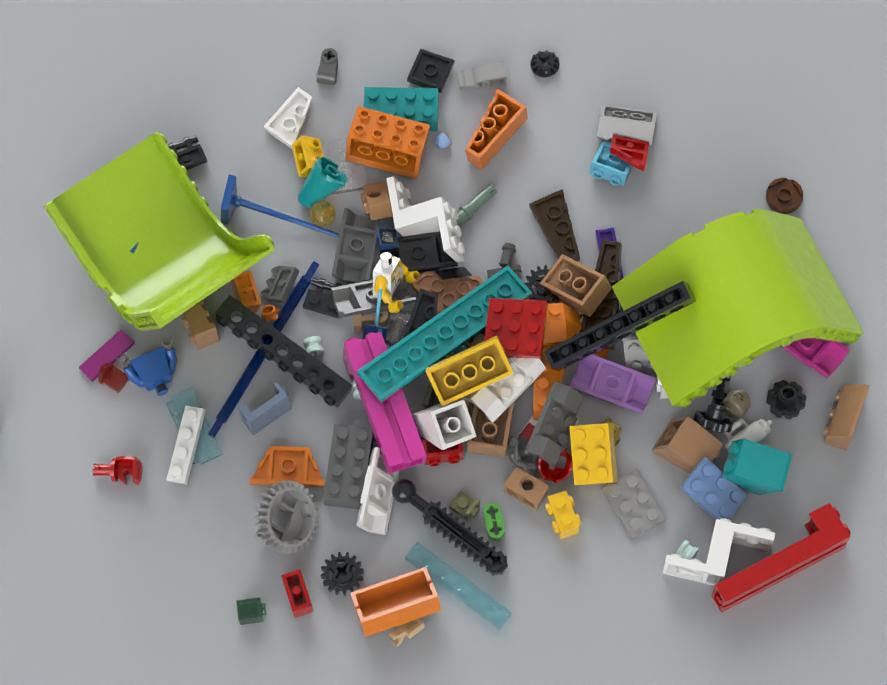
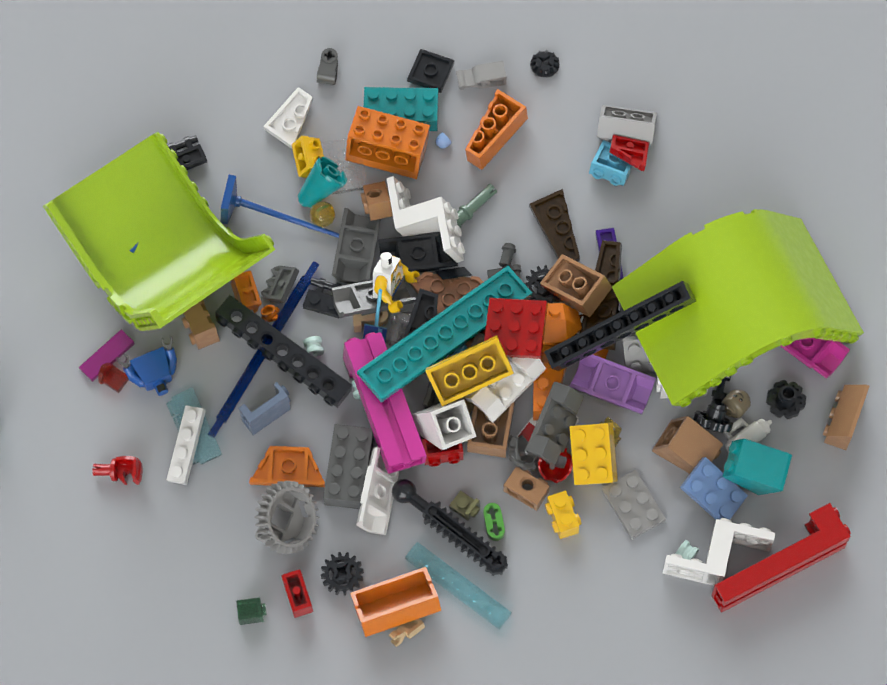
(387, 238): slope -> none
(784, 195): reddish brown tile -> none

